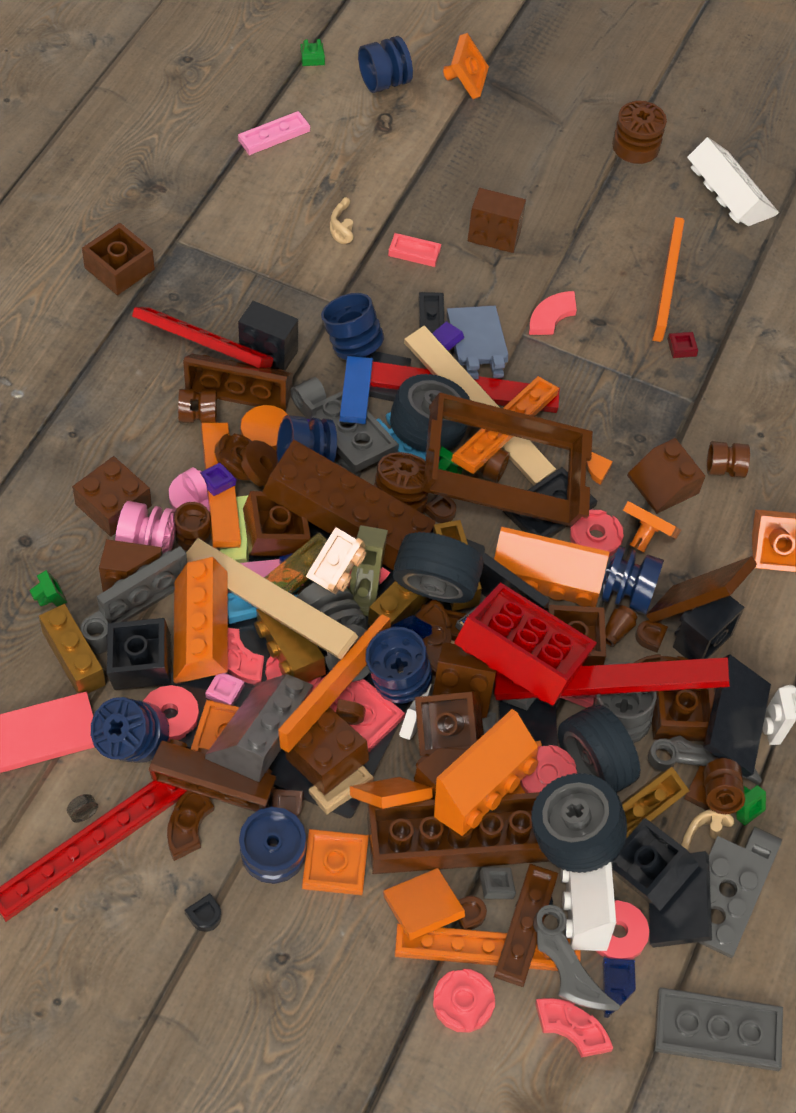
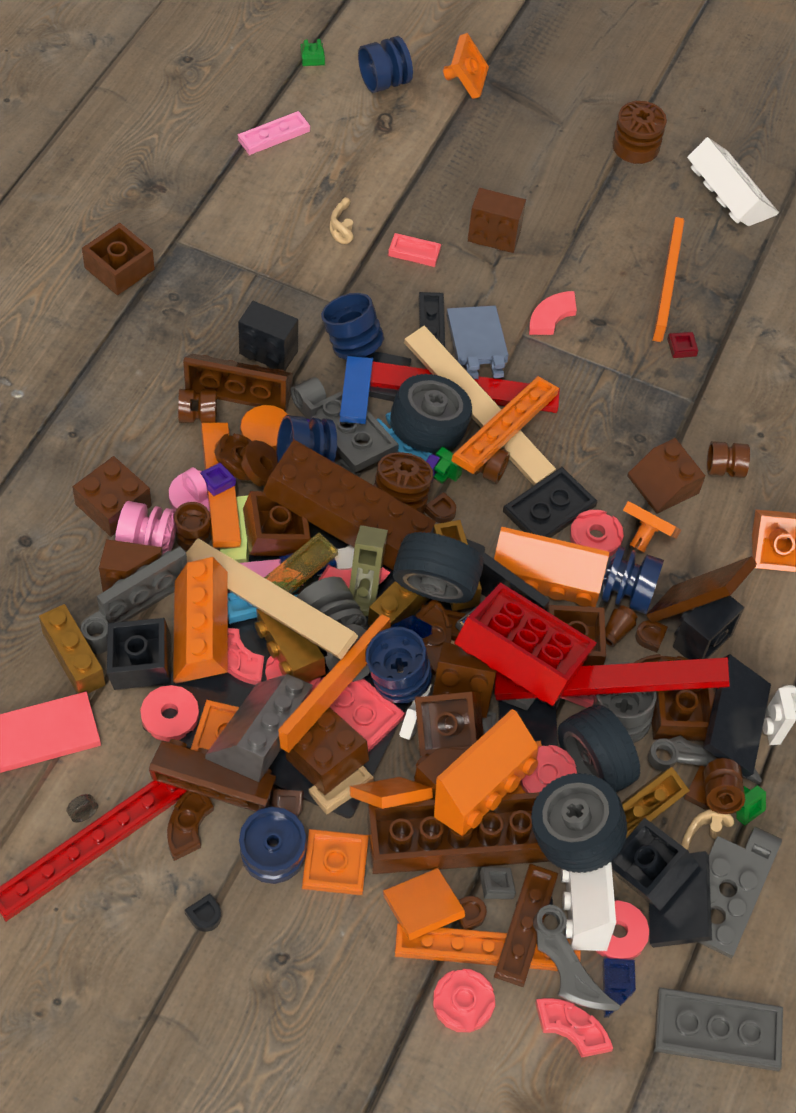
(48, 590): green tile -> none
(128, 729): dark blue wheel -> none
(203, 337): red tile -> none
(225, 689): bright pink tile -> none
(336, 561): light nougat bracket -> none
(351, 711): reddish brown tile -> none
(448, 335): dark purple tile -> none
(501, 496): reddish brown piece -> none
(598, 467): orange tile -> none

